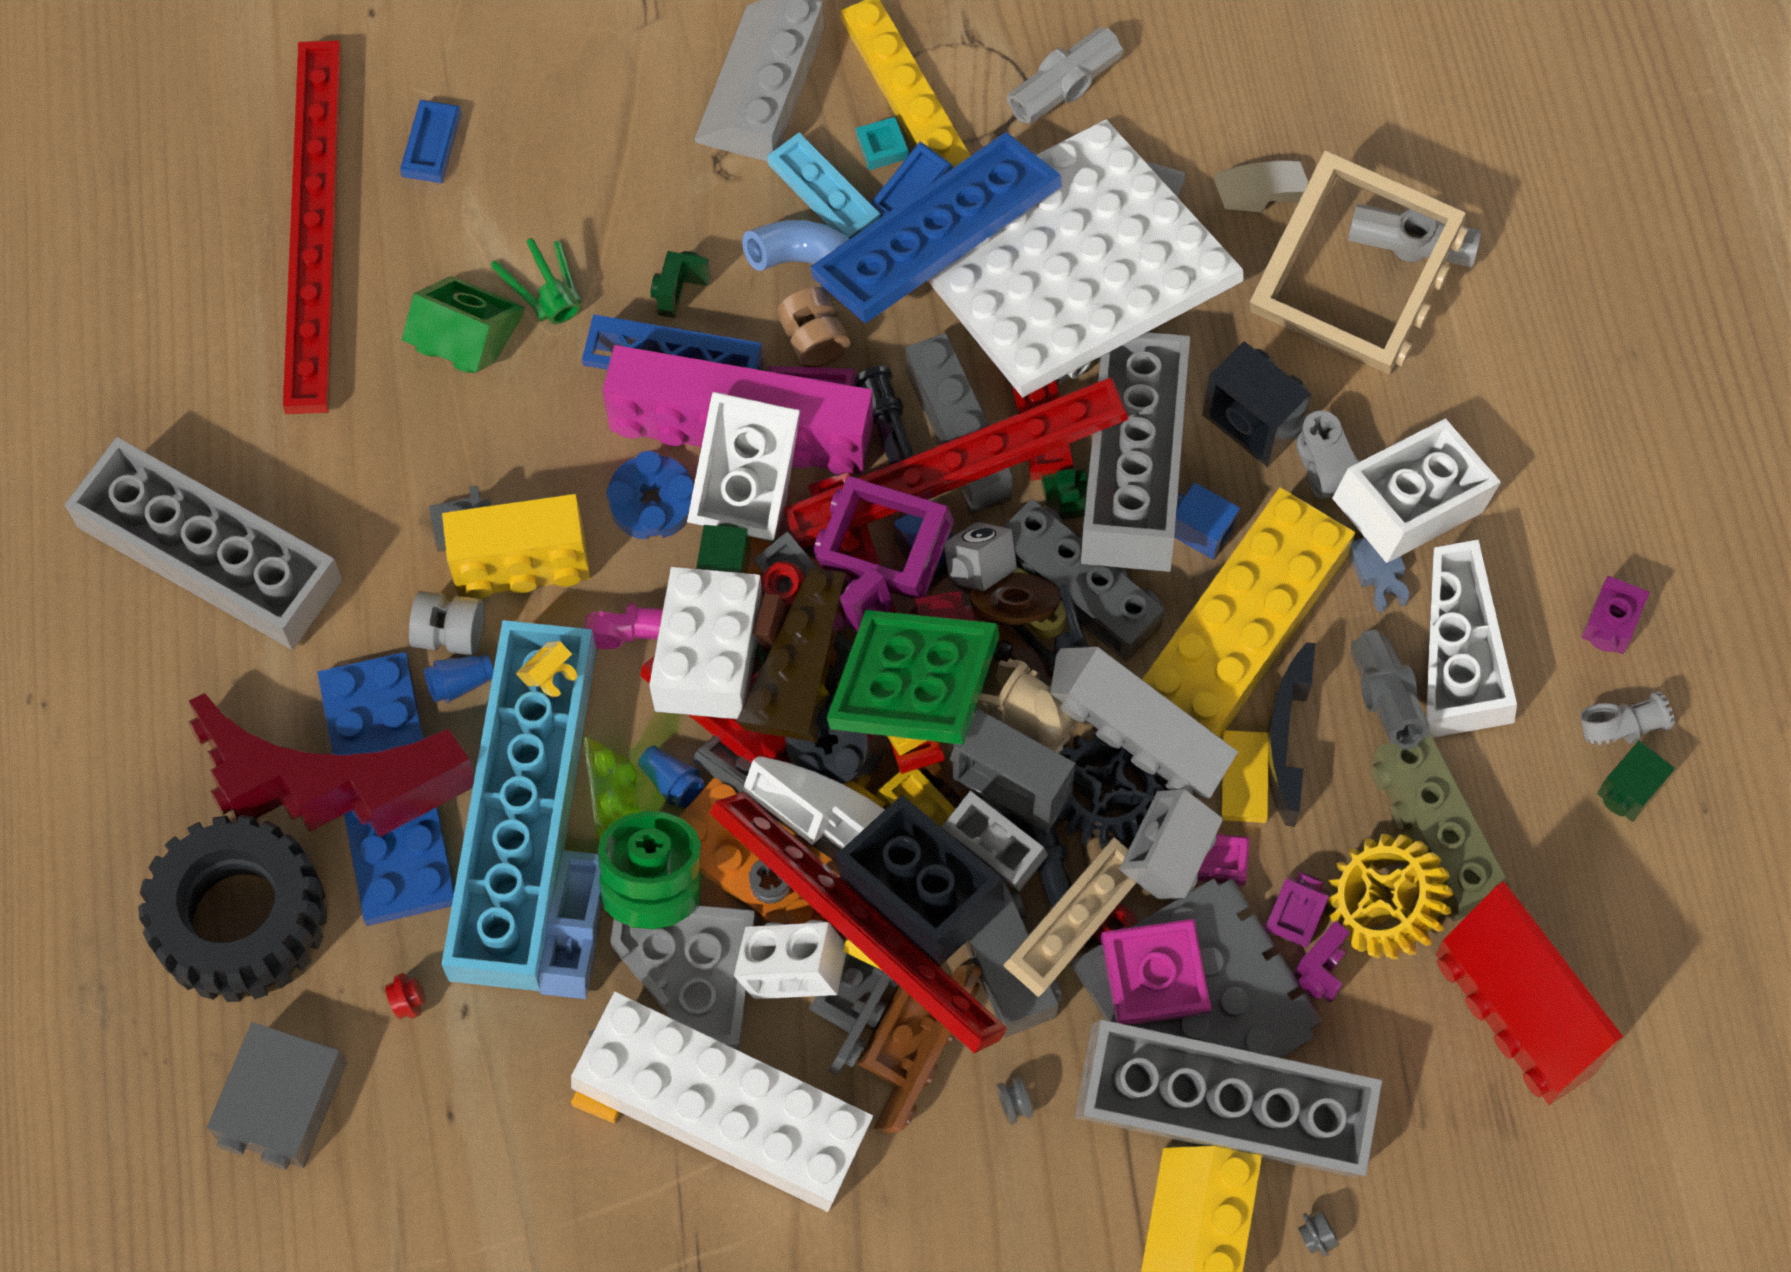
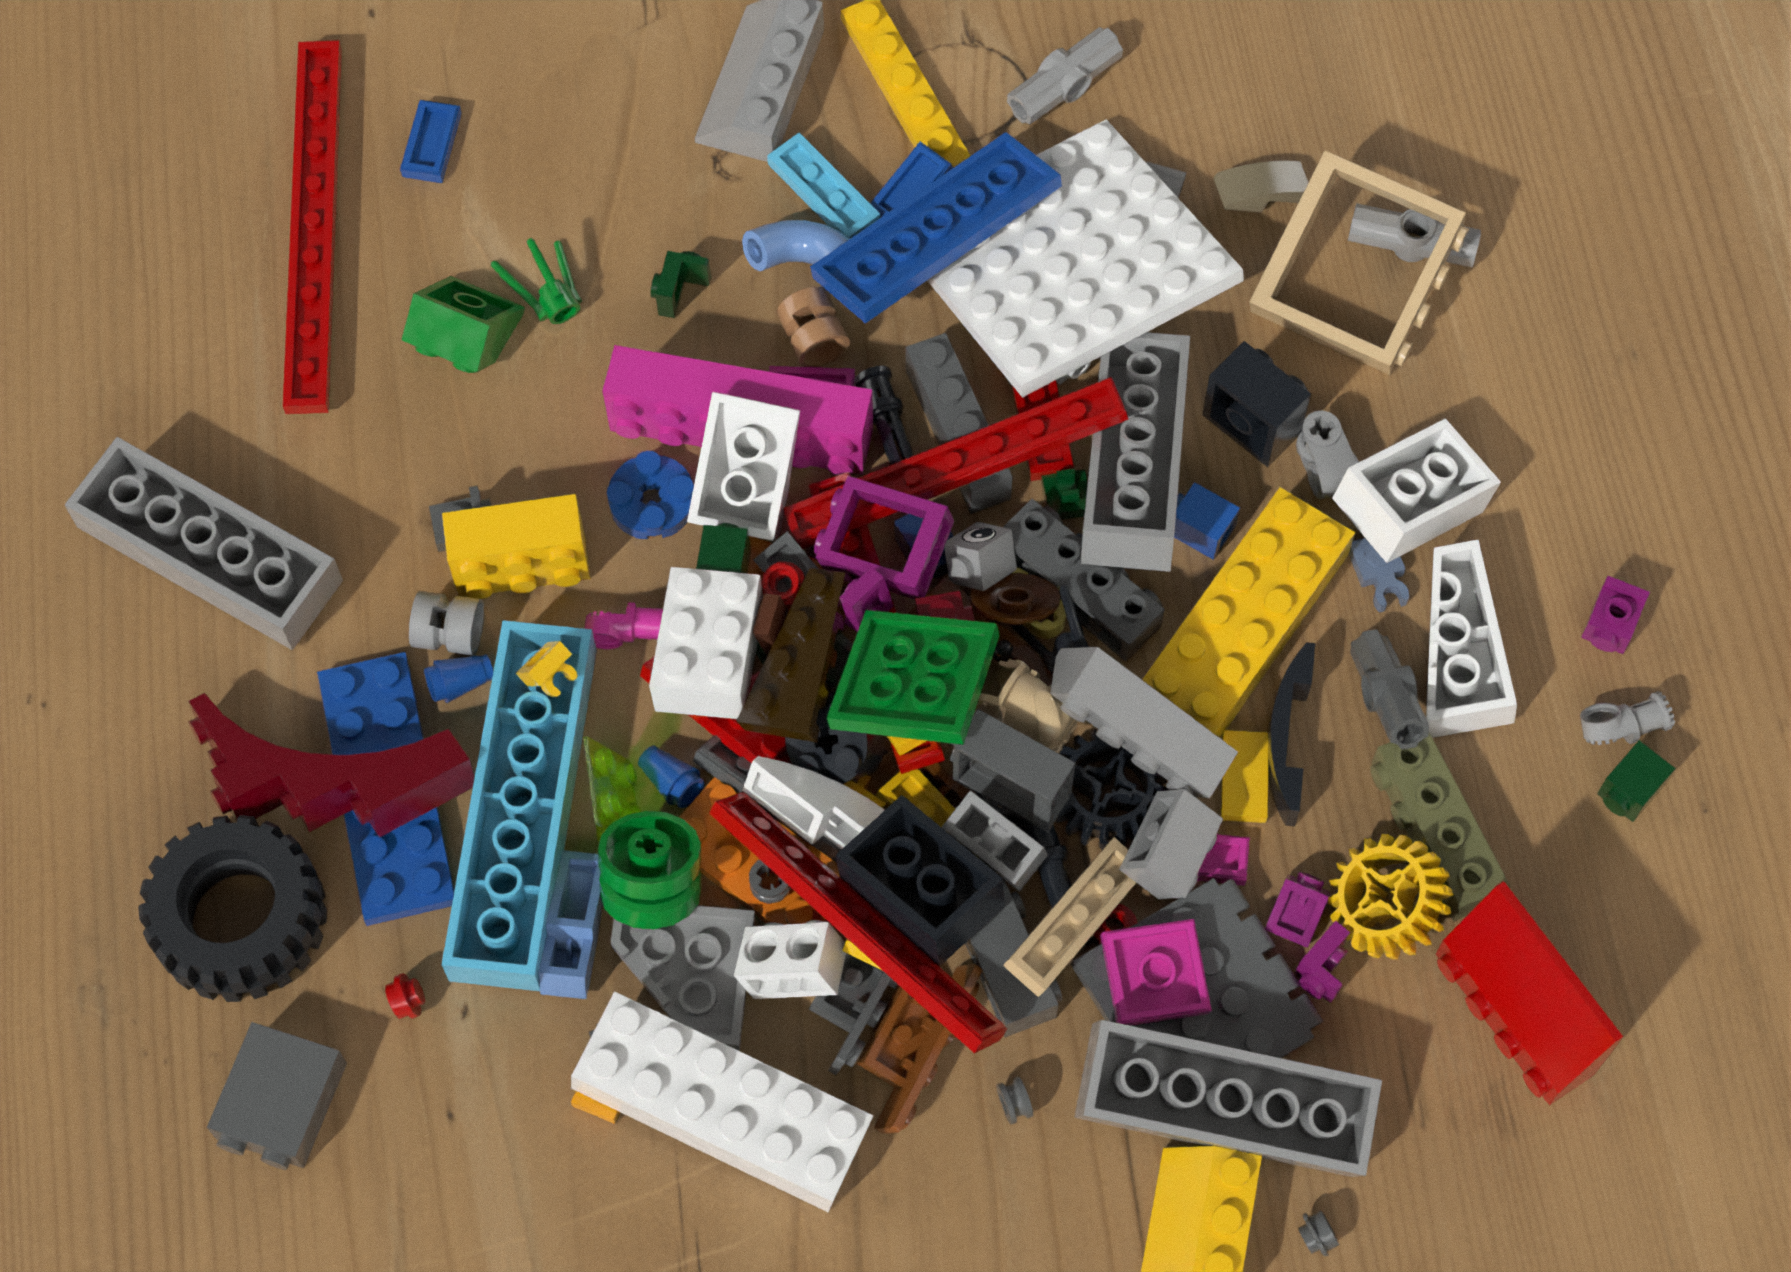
(610, 331): blue fence -> none
(881, 143): teal plate -> none

